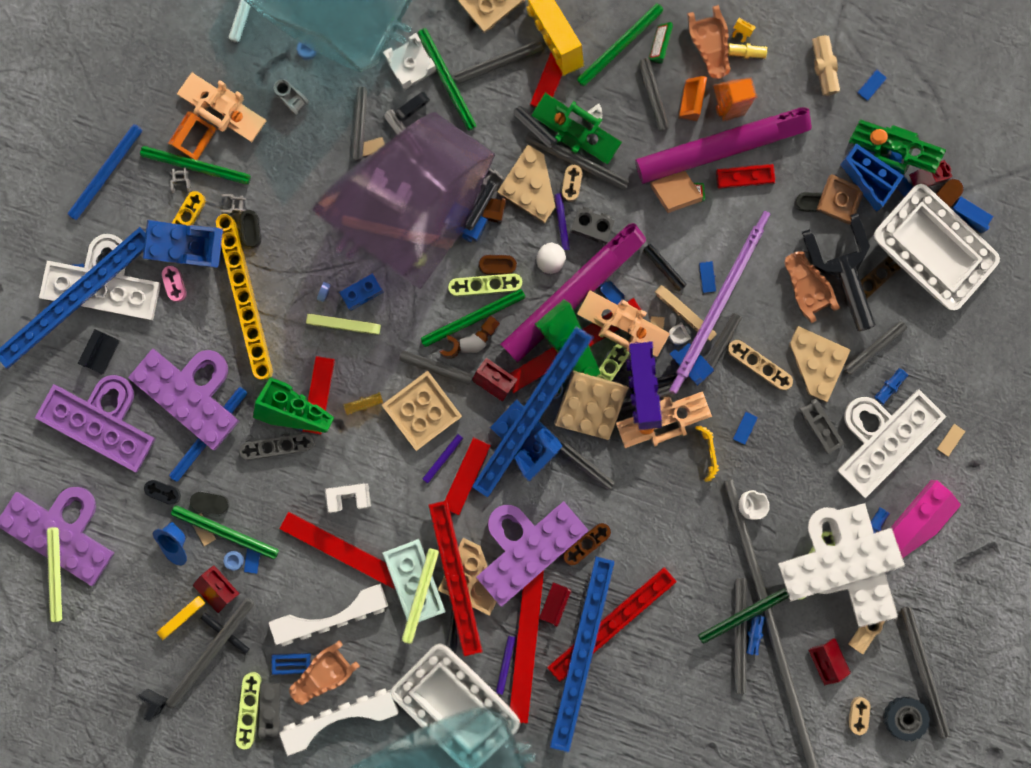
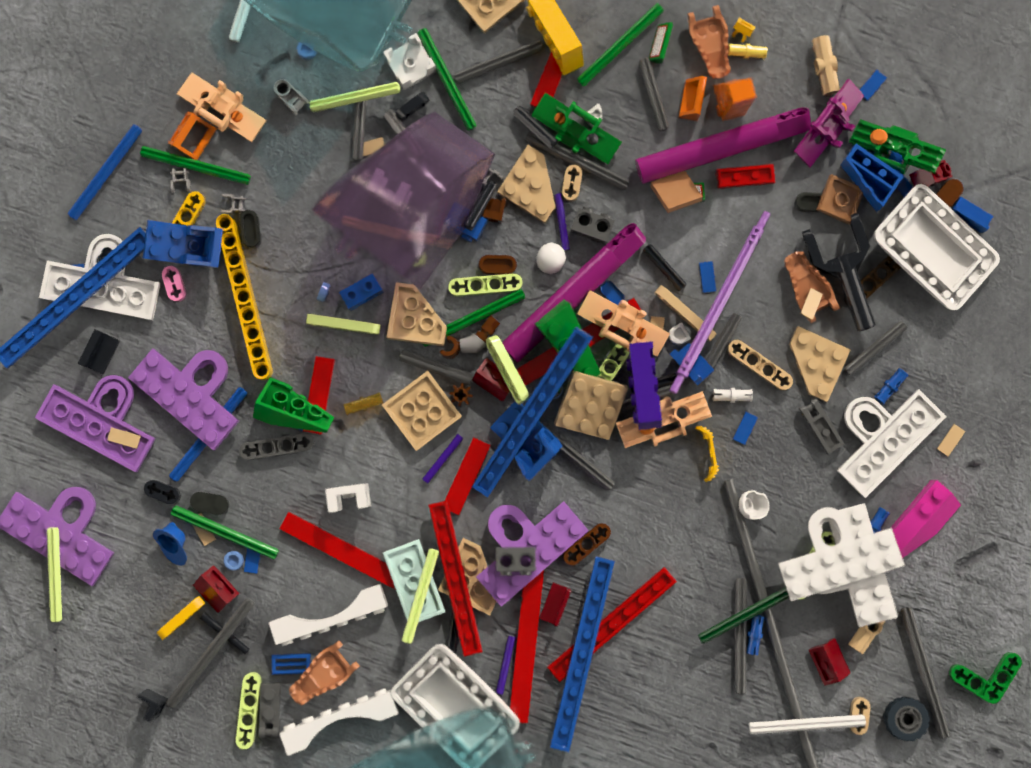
(124, 438): none -> tan window
(355, 96): none -> yellowish green axle
(414, 318): none -> tan plate
(465, 390): none -> reddish brown gear
(507, 369): none -> yellowish green beam
(515, 555): none -> dark grey brick
(732, 395): none -> white pin
(807, 724): none -> white axle
(811, 304): none -> tan window
(830, 123): none -> magenta piece
(986, 686): none -> green beam

